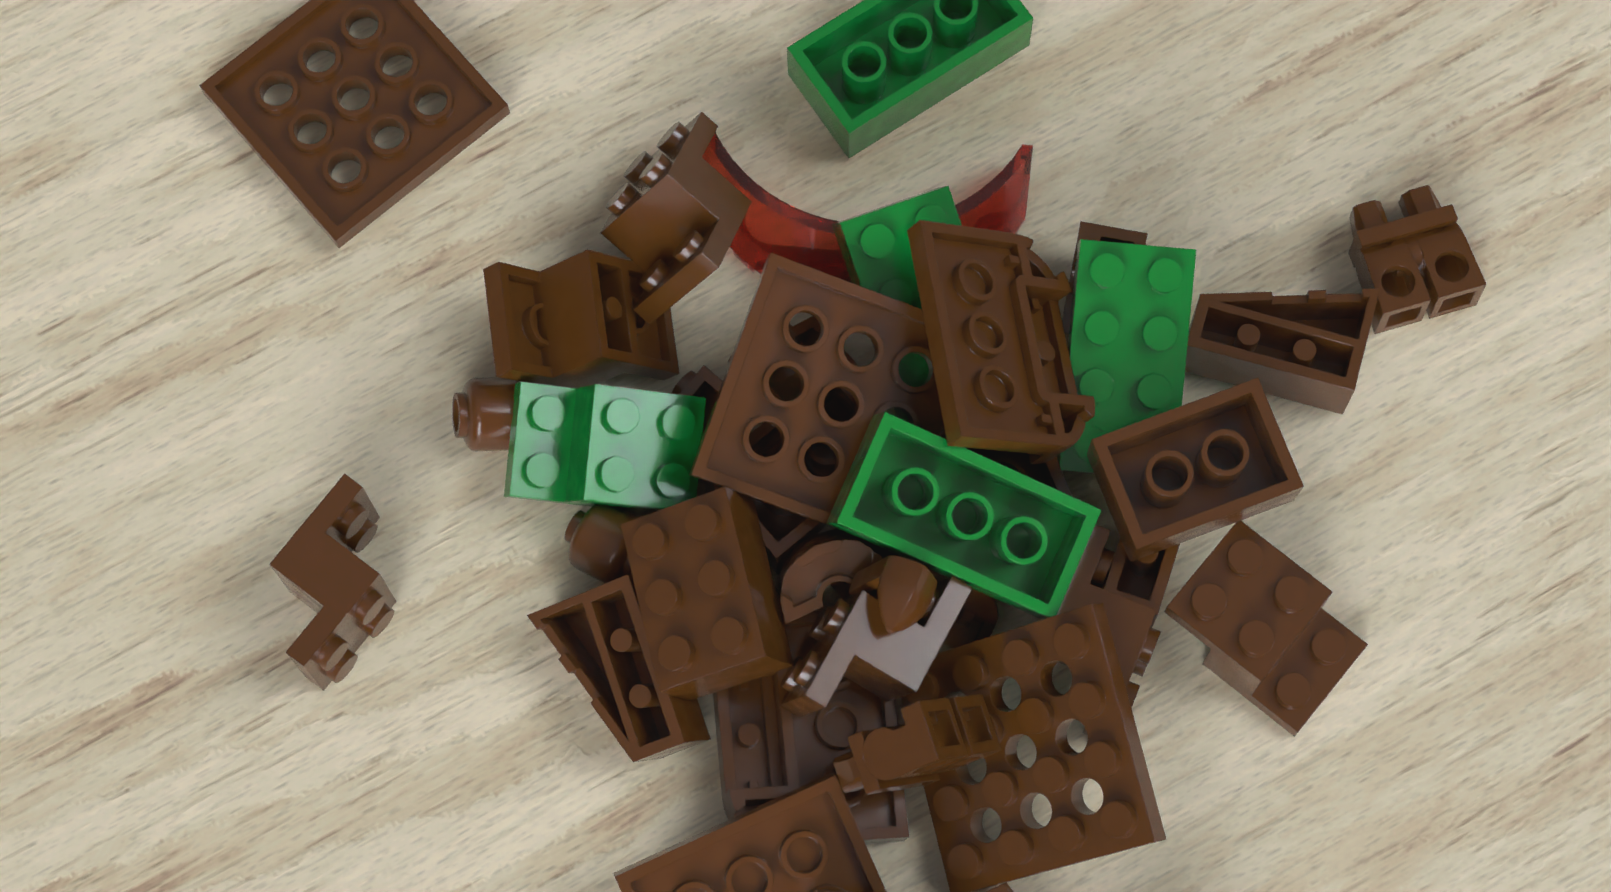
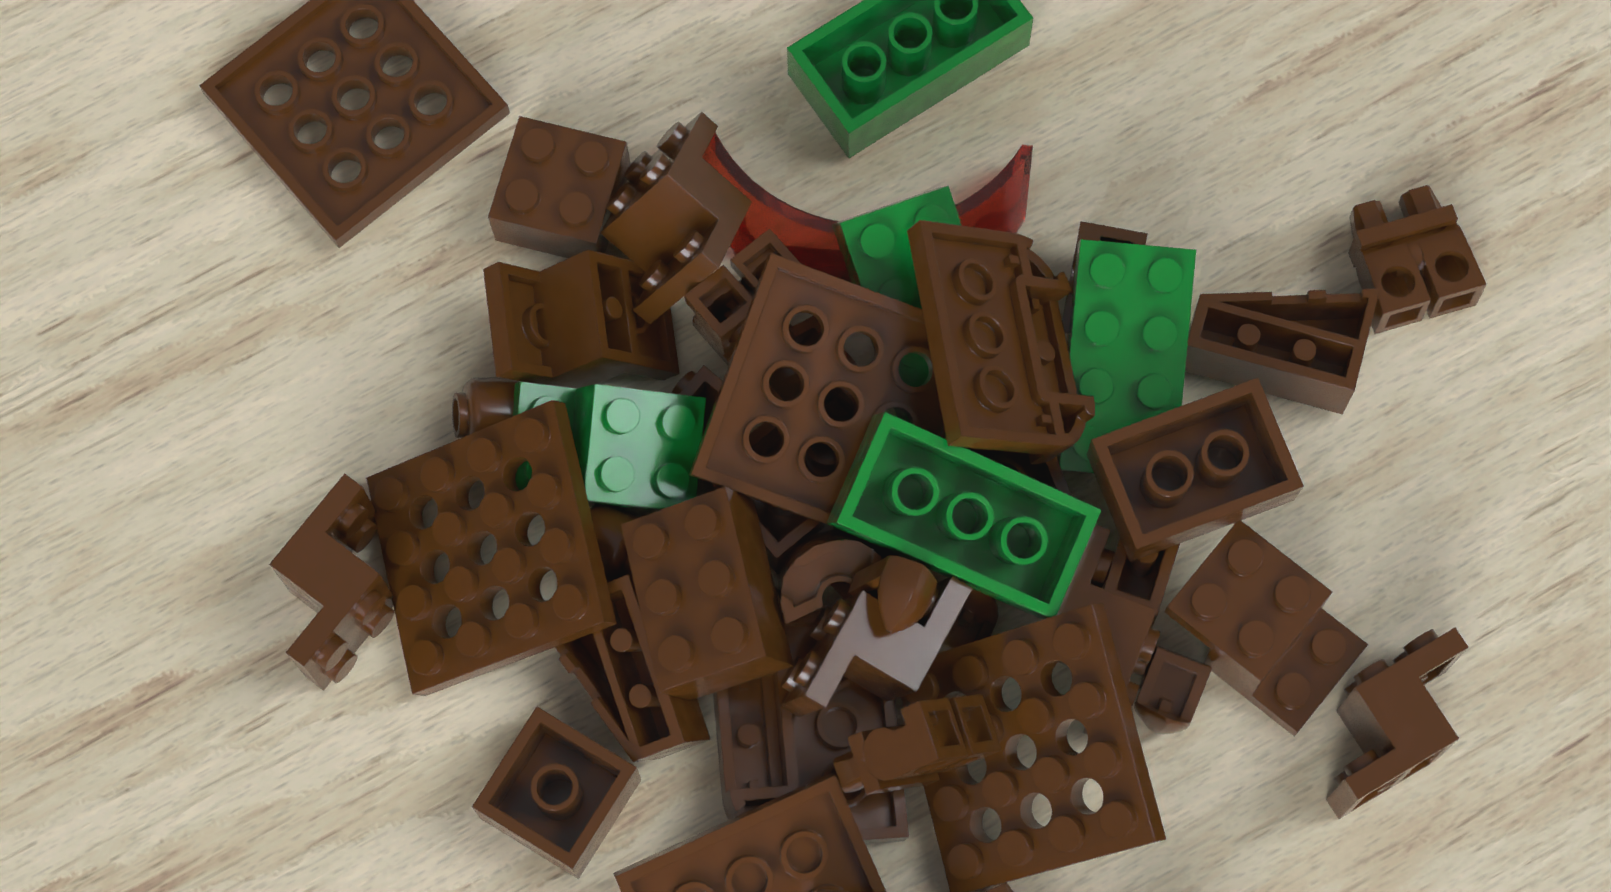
(557, 188): none -> reddish brown brick
(557, 792): none -> reddish brown brick
(566, 547): none -> reddish brown piece
(724, 301): none -> reddish brown hips
(1170, 691): none -> reddish brown plate
(1395, 720): none -> reddish brown bracket

